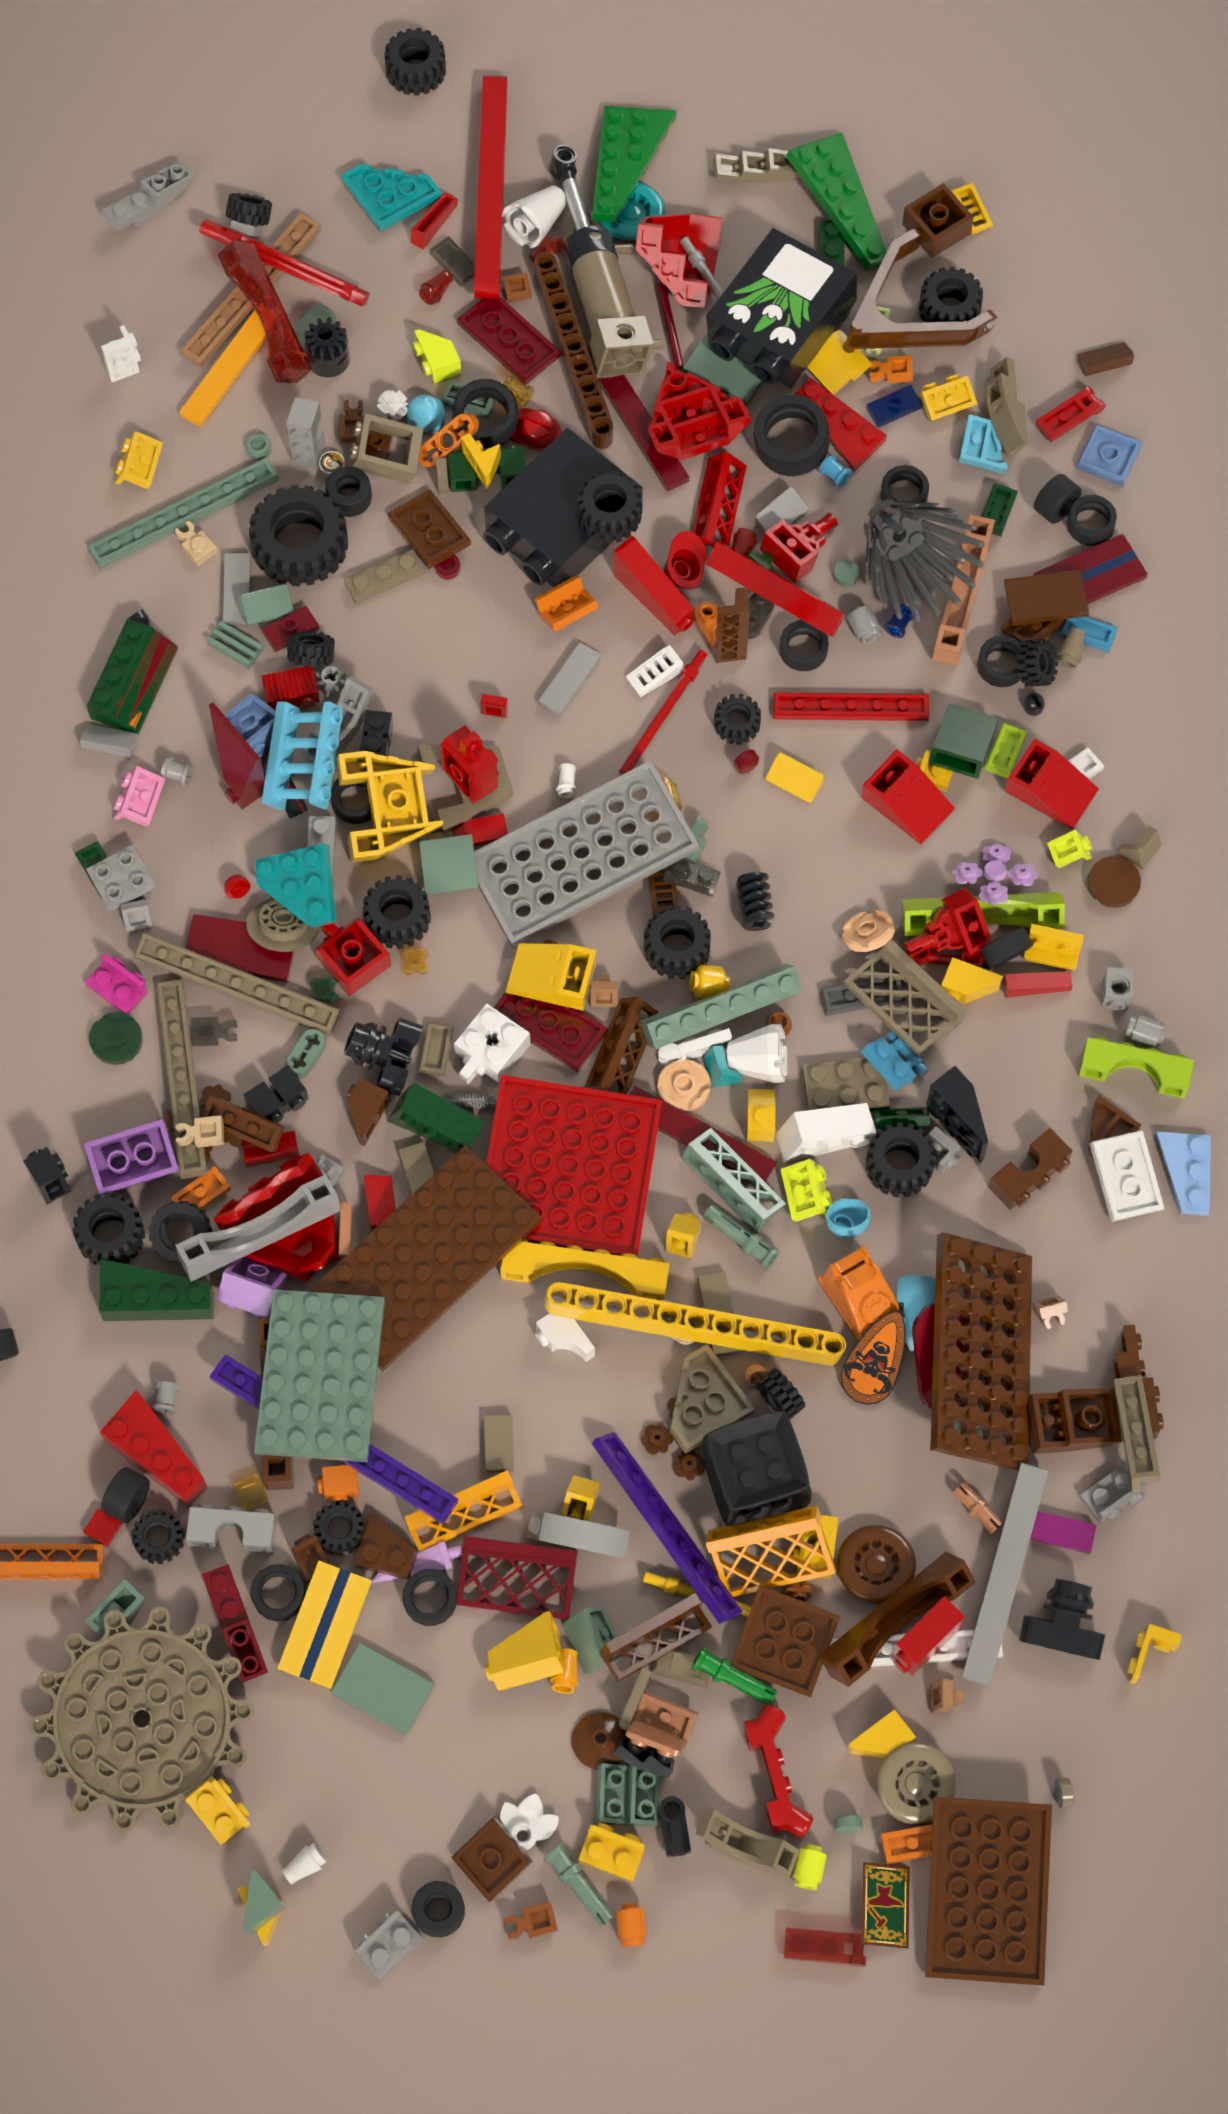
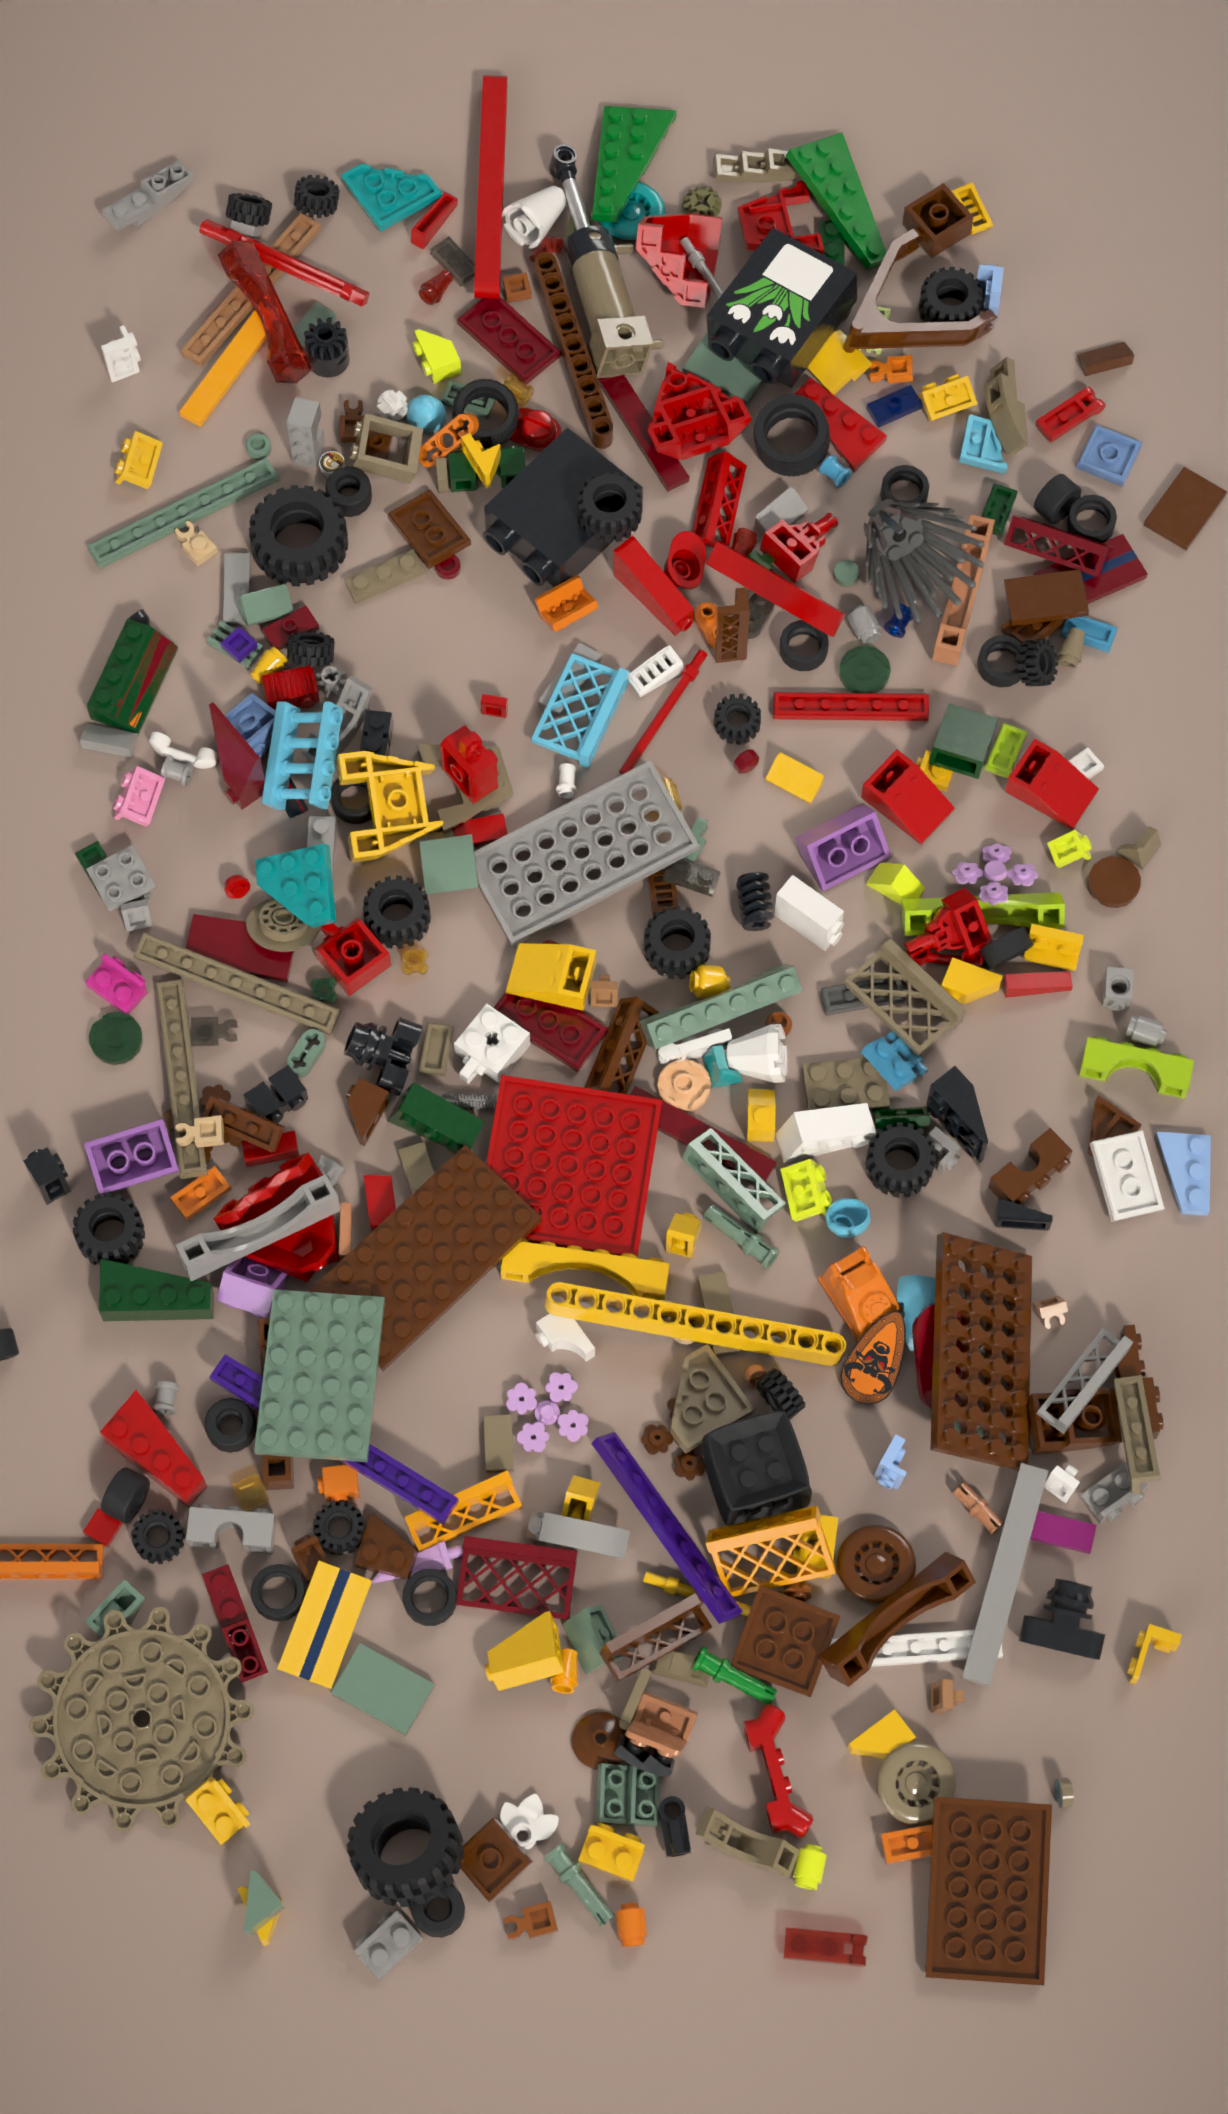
(165, 1215): black tyre -> none
(205, 759): none -> white bar
(223, 1409): none -> black tyre
(239, 644): none -> dark purple plate
(270, 662): none -> yellow cone
(305, 1863): white cone -> none
(316, 196): none -> black tyre
(393, 1815): none -> black tyre
(415, 77): black tyre -> none
(547, 1412): none -> lavender plant
(598, 723): none -> medium azure fence
(670, 326): dark red bar -> none
(714, 203): none -> olive gear
(765, 213): none -> red wing
(809, 913): none -> white brick
(843, 846): none -> medium lavender slope
(847, 1824): sand green tile -> none
(864, 670): none -> clear green tile
(868, 931): light nougat tile -> none
(885, 1905): sticker -> none
(888, 1472): none -> light blue bracket
(895, 882): none -> neon yellow slope
(927, 1637): red brick -> none
(990, 280): none -> light blue bracket
(1020, 1217): none -> black slope
(1030, 706): black hinge -> none
(1059, 535): none -> dark red fence
(1062, 1482): none -> white tile
(1094, 1381): none -> light grey fence
(1185, 508): none -> reddish brown tile

